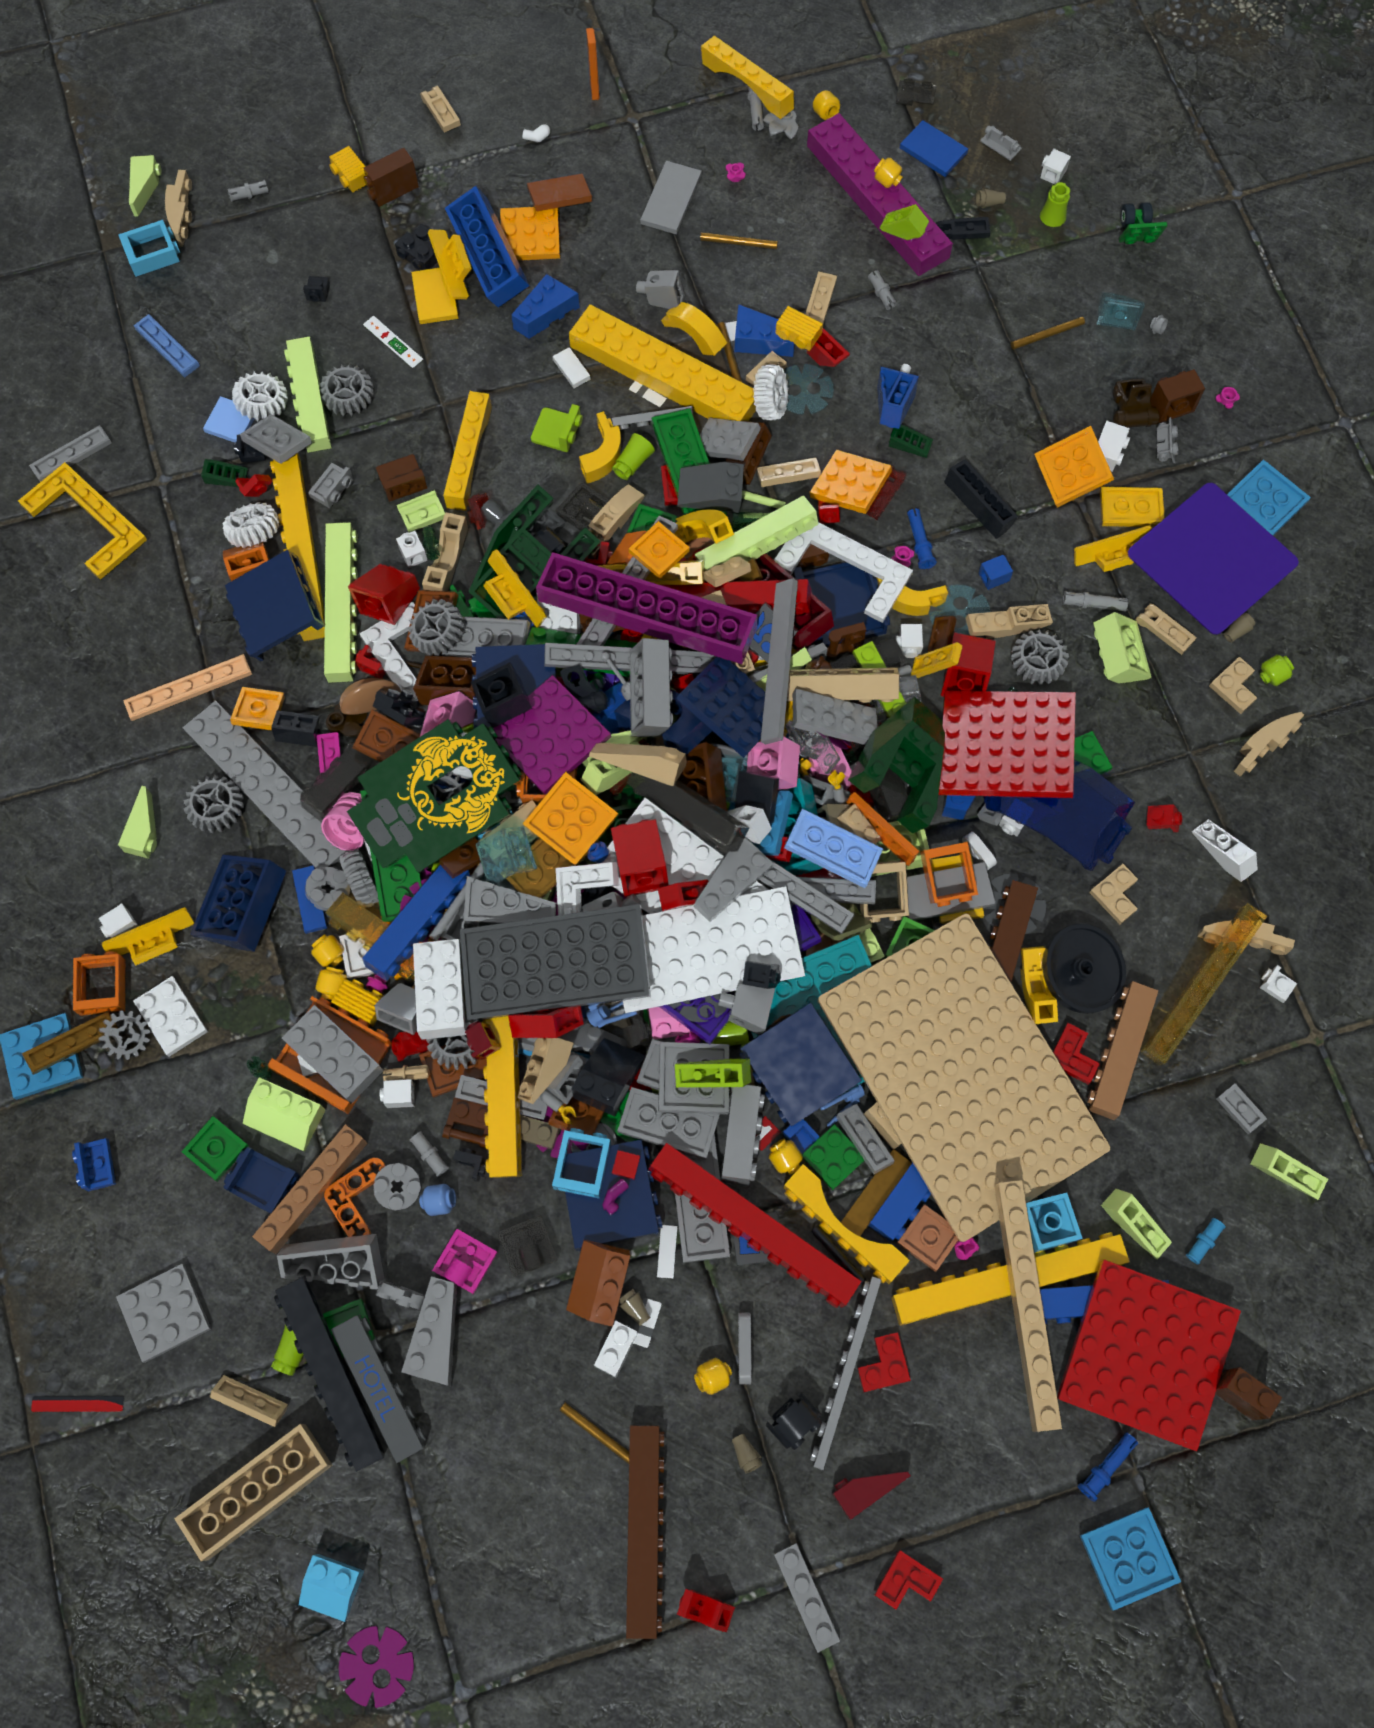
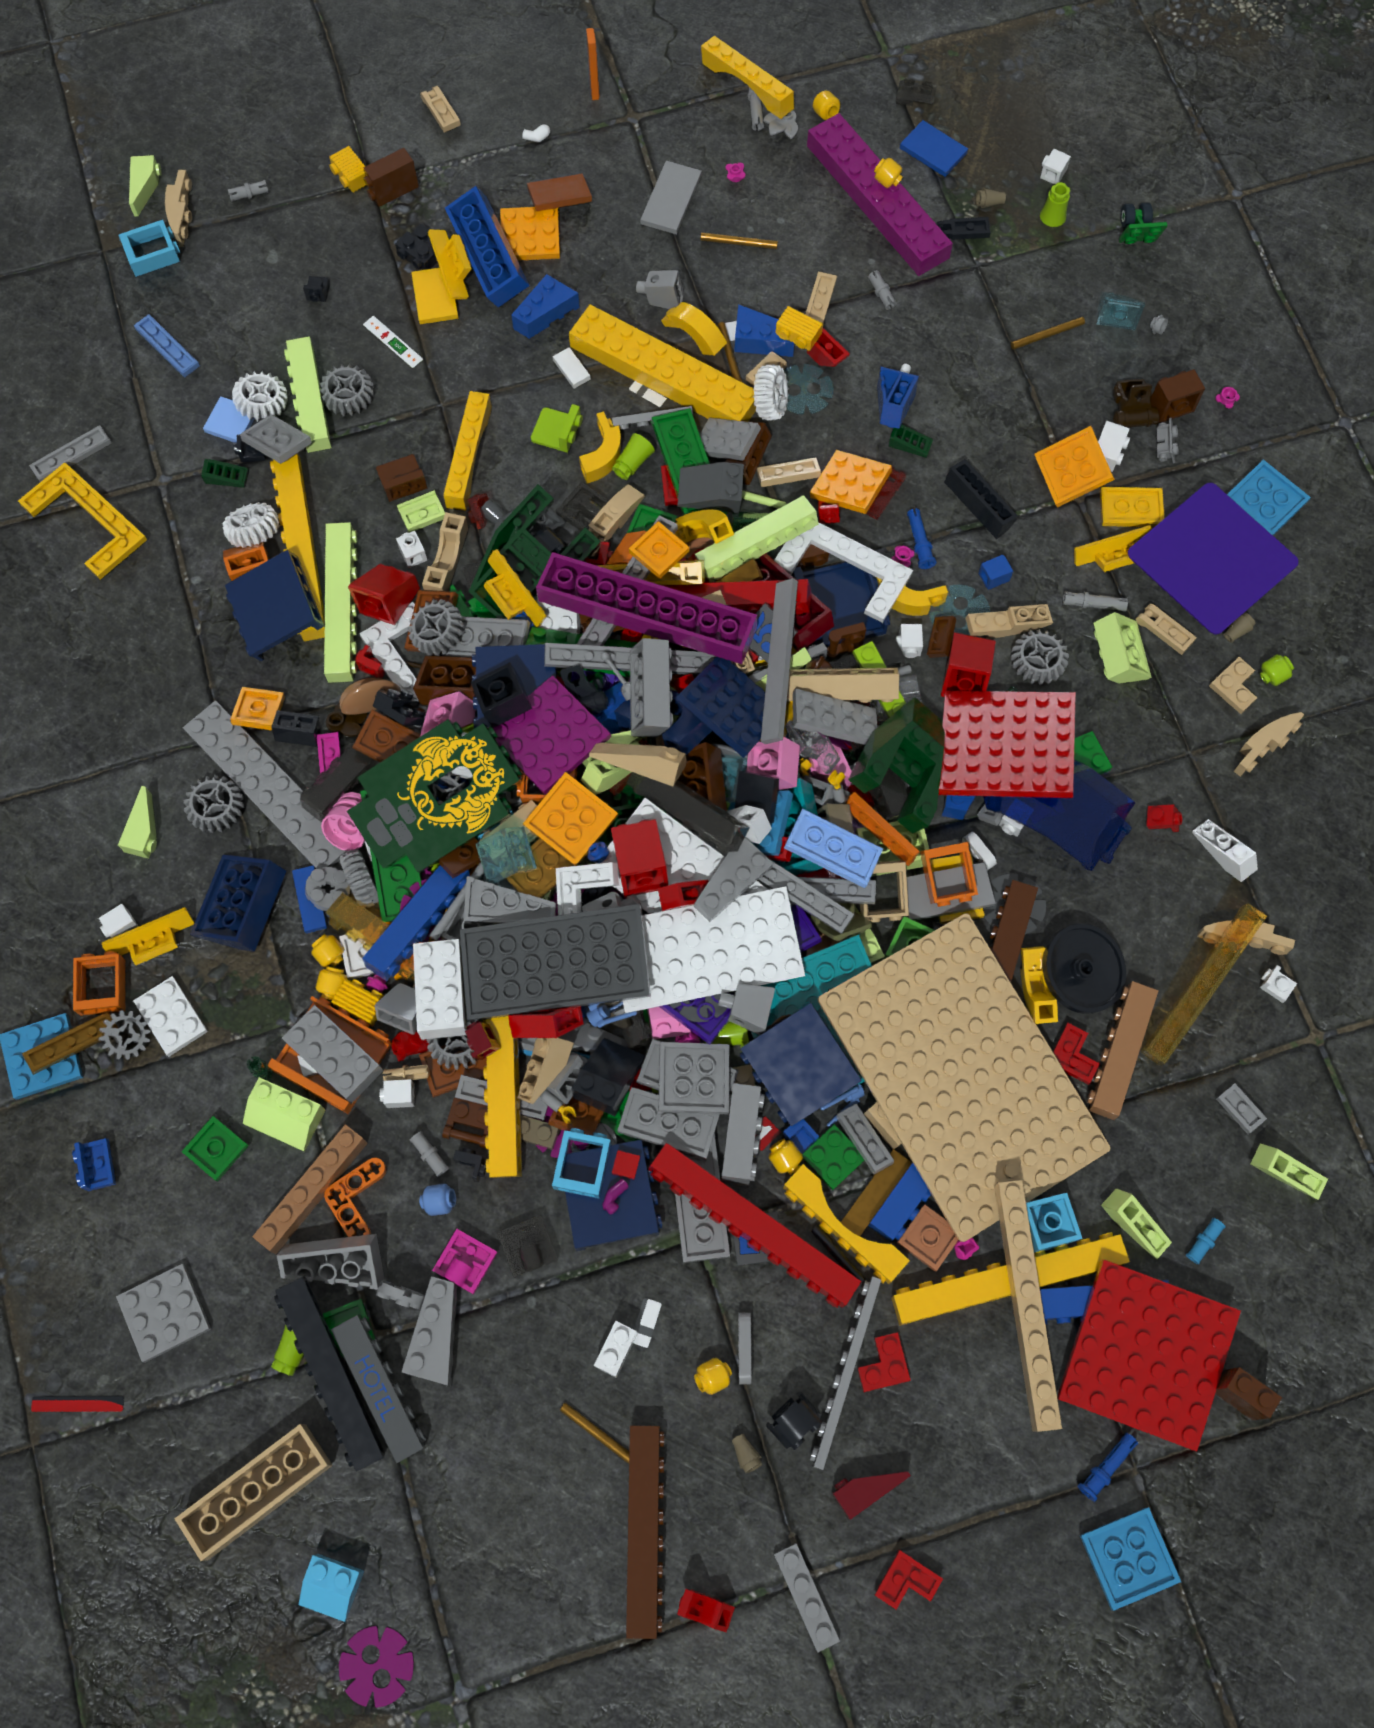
(187, 687): light nougat tile -> none
(249, 1400): tan plate -> none
(254, 486): red bracket -> none
(260, 1180): dark blue panel -> none
(331, 485): light grey bracket -> none
(410, 1187): light grey plate -> none
(430, 543): clear green pin -> none
(598, 1282): dark orange slope -> none
(634, 1307): dark tan cone -> none
(667, 1251): white sticker -> none
(713, 1073): lime slope -> none
(727, 571): tan plate -> none
(761, 975): black bracket -> none
(856, 823): tan plate -> none
(905, 223): lime slope -> none
(936, 660): yellow tile -> none
(1001, 144): light grey hinge -> none
(1110, 893): tan plate -> none

